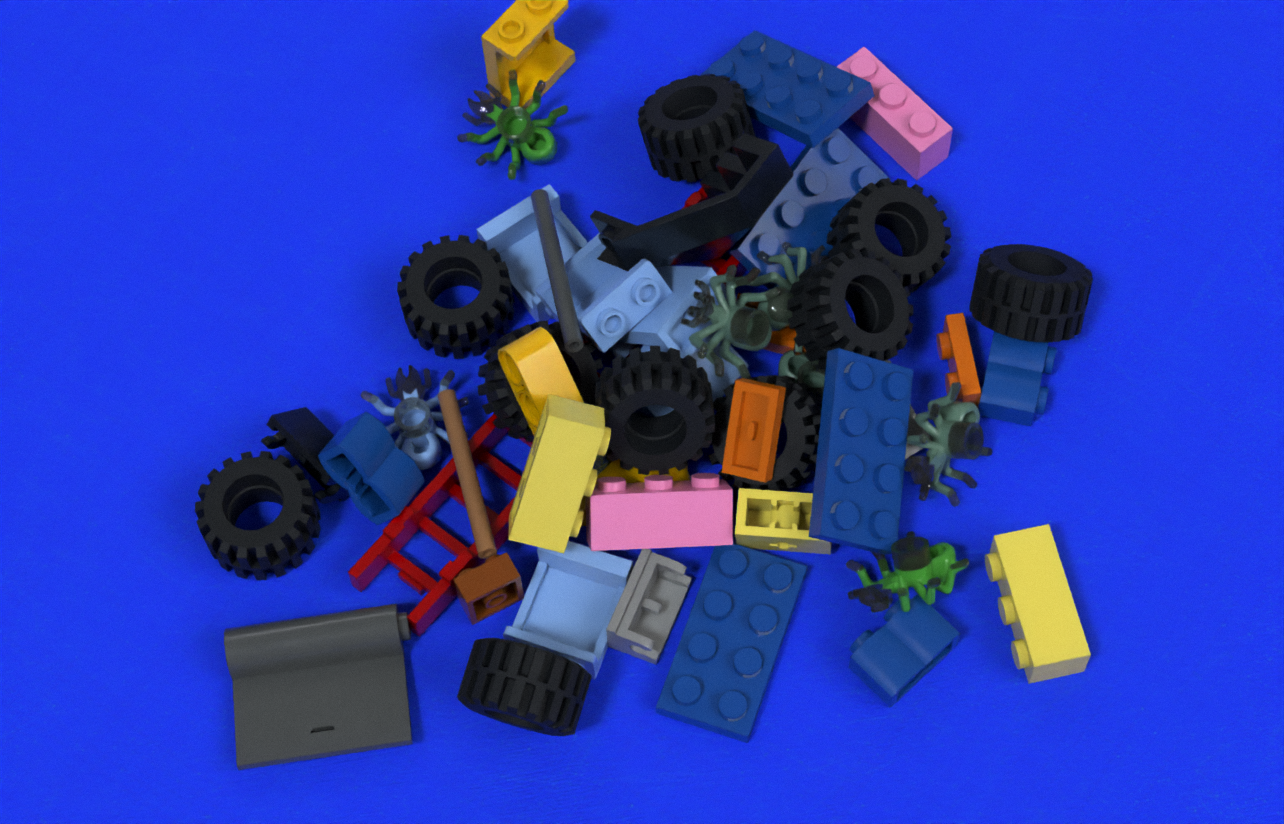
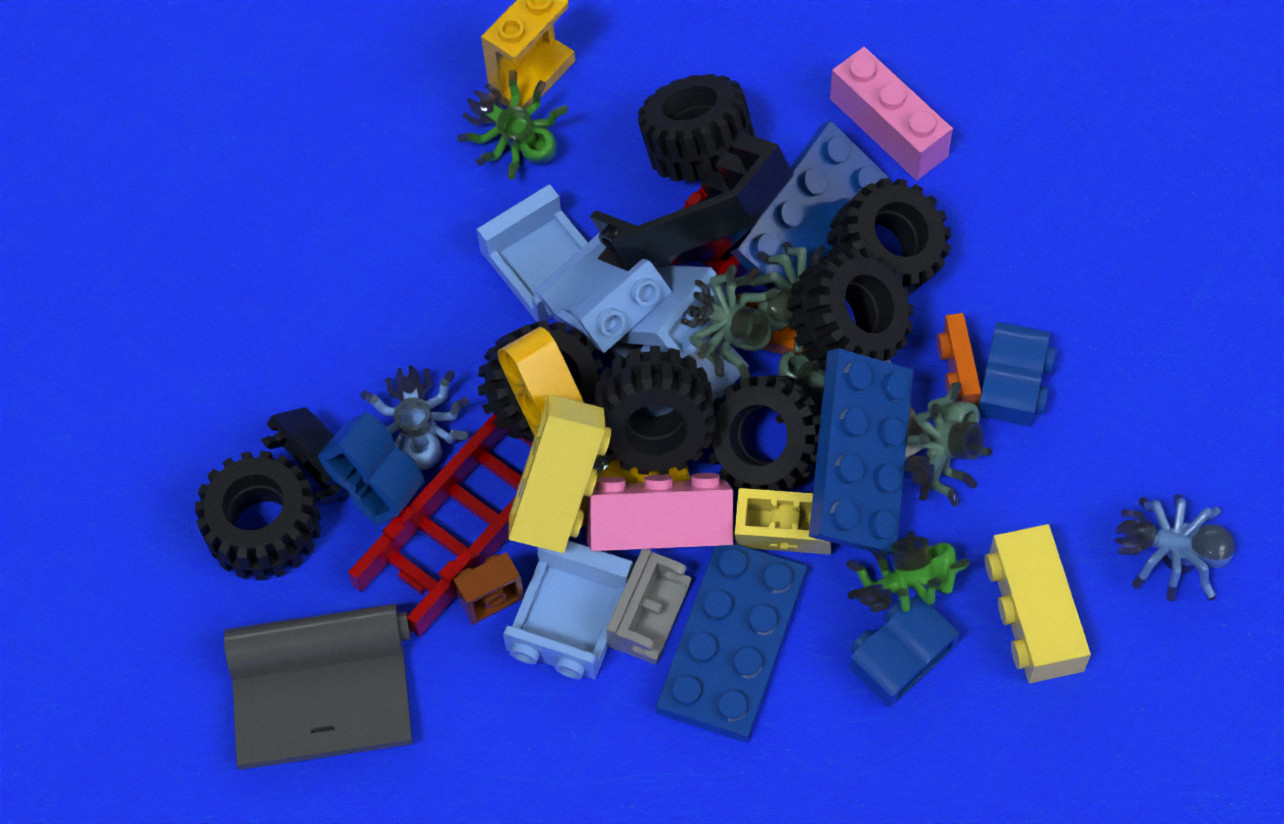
(449, 266): black tyre -> none
(467, 474): medium nougat piece -> none
(524, 686): black tyre -> none
(556, 271): dark grey piece -> none
(753, 430): orange plate -> none
(792, 88): blue piece -> none
(1030, 293): black tyre -> none
(1181, 548): none -> animal

